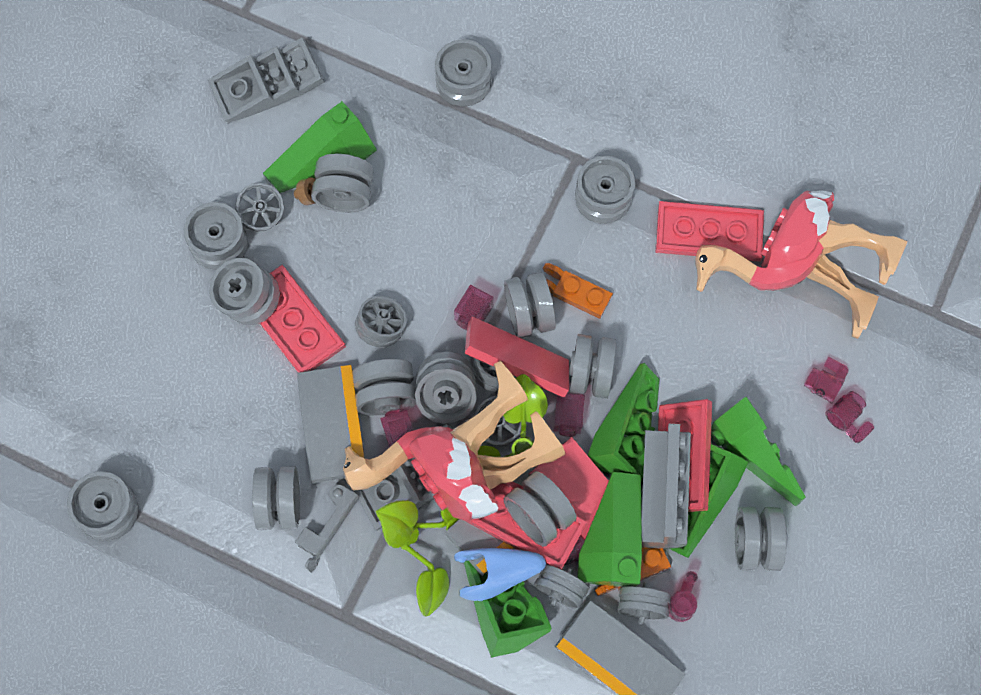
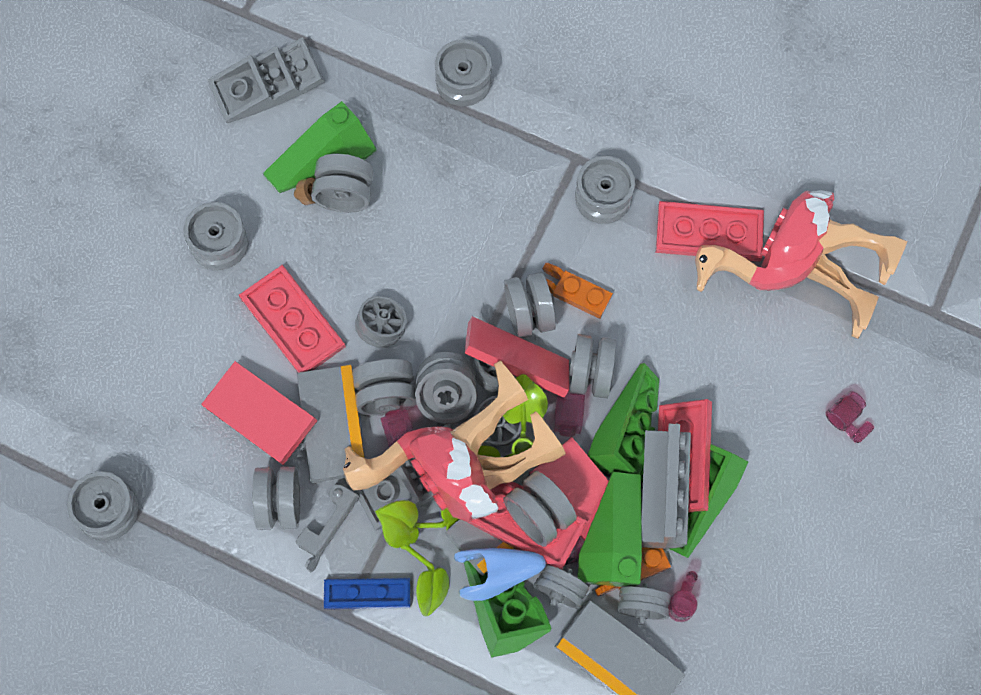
(244, 291): light grey wheel -> none
(259, 206): light grey wheel -> none
(259, 413): none -> coral tile
(367, 593): none -> blue tile
(475, 304): clear pink brick -> none
(742, 434): bright green wedge -> none
(760, 538): light grey wheel -> none
(826, 384): clear pink piece -> none

